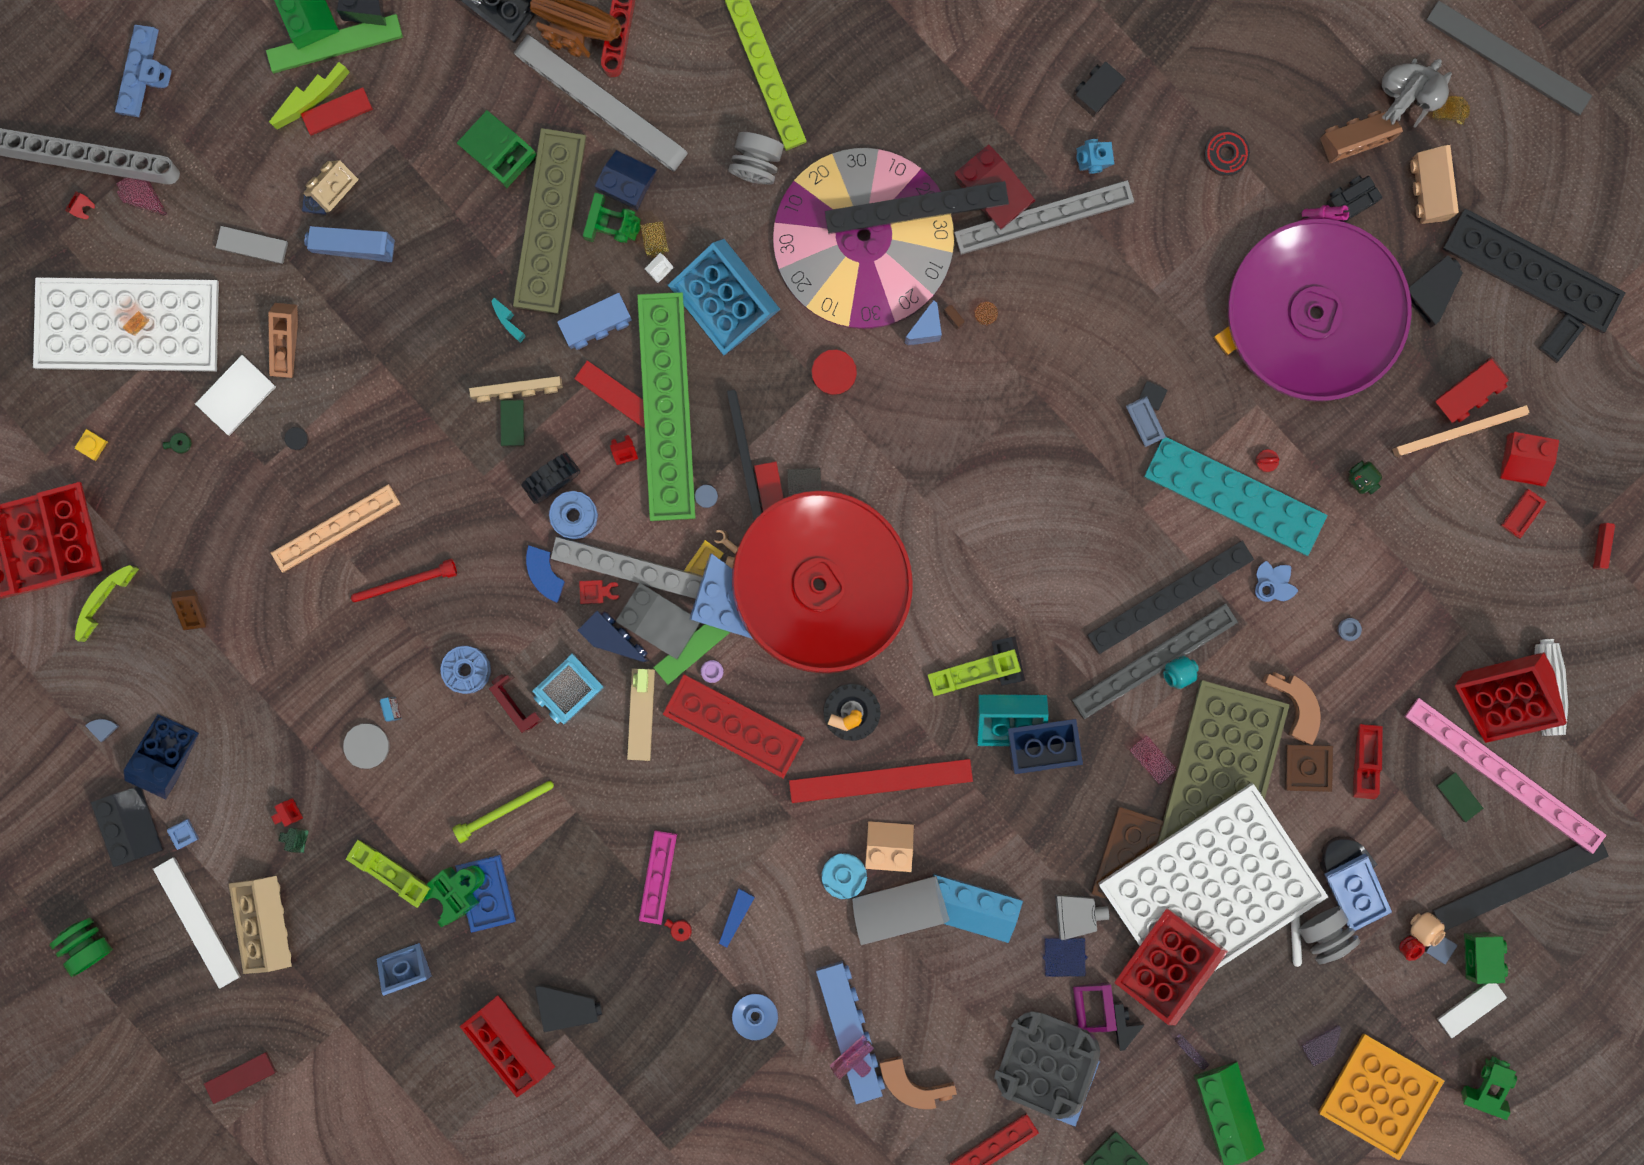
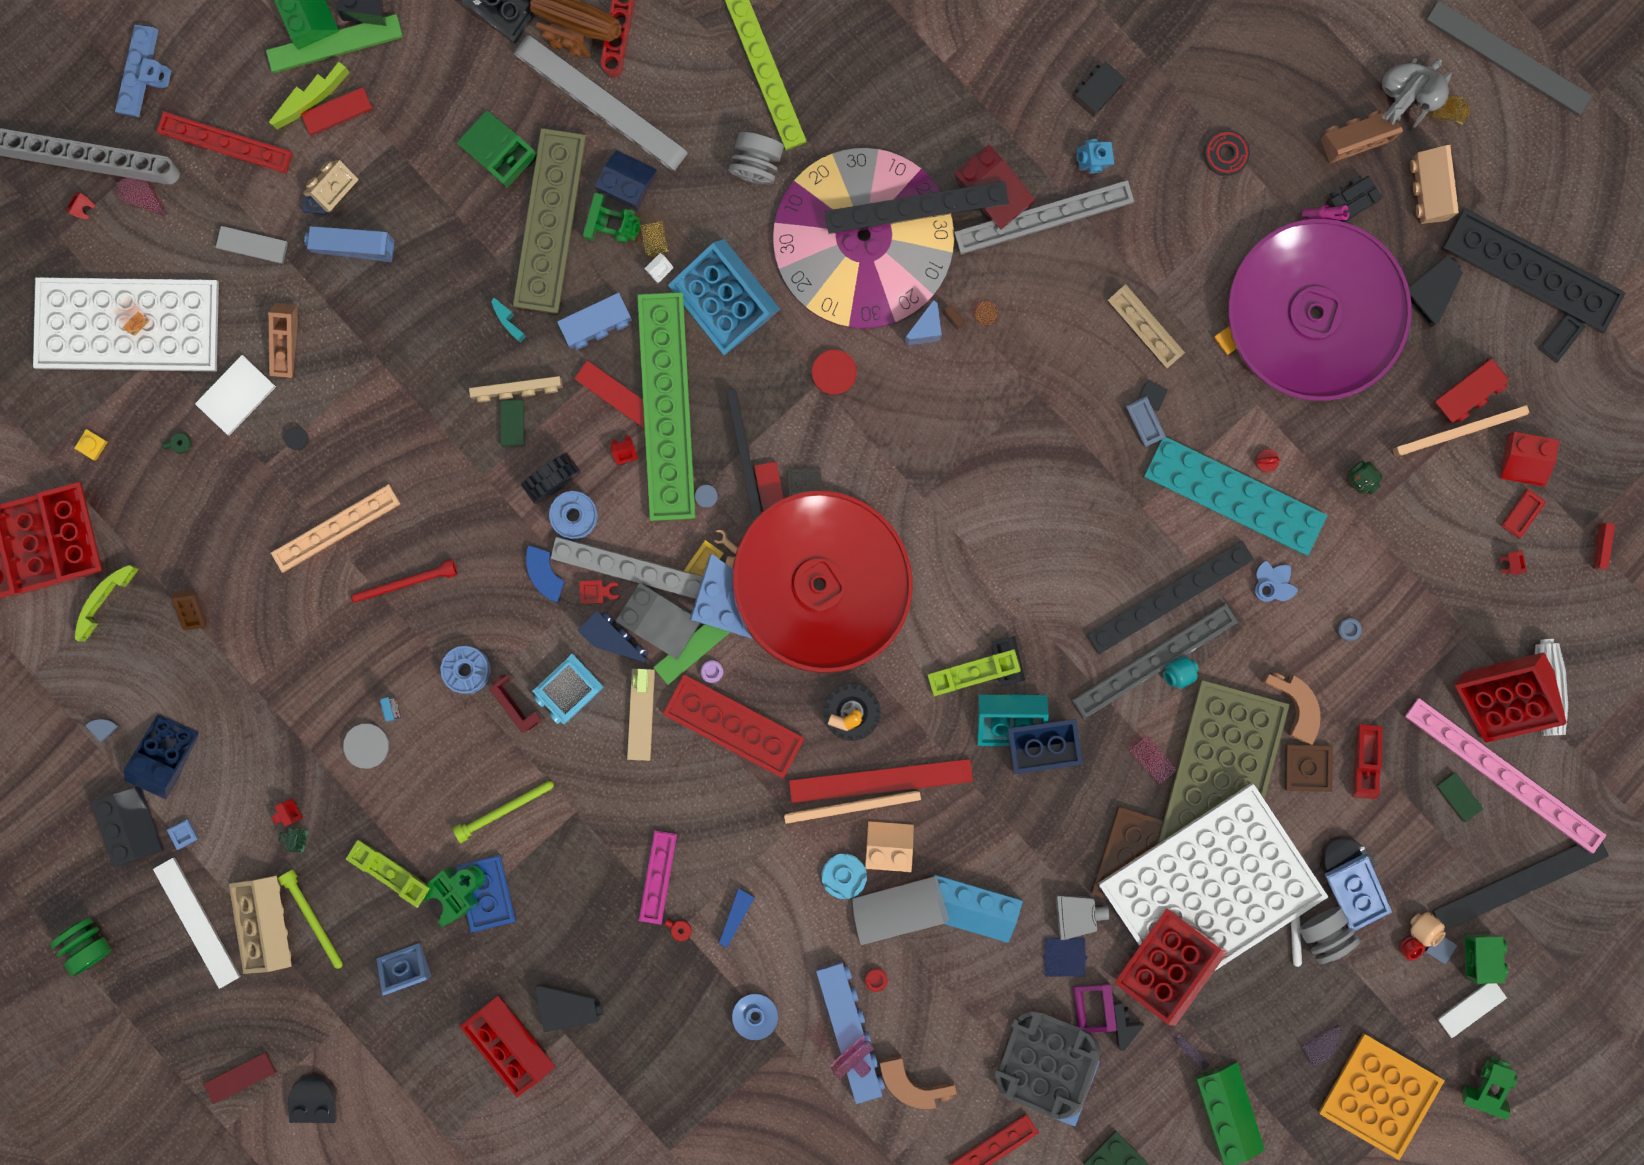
(224, 142): none -> red tile
(289, 881): none -> lime piece
(312, 1100): none -> black slope
(852, 806): none -> light nougat tile
(876, 979): none -> red tile
(1146, 326): none -> tan plate
(1516, 561): none -> red tile

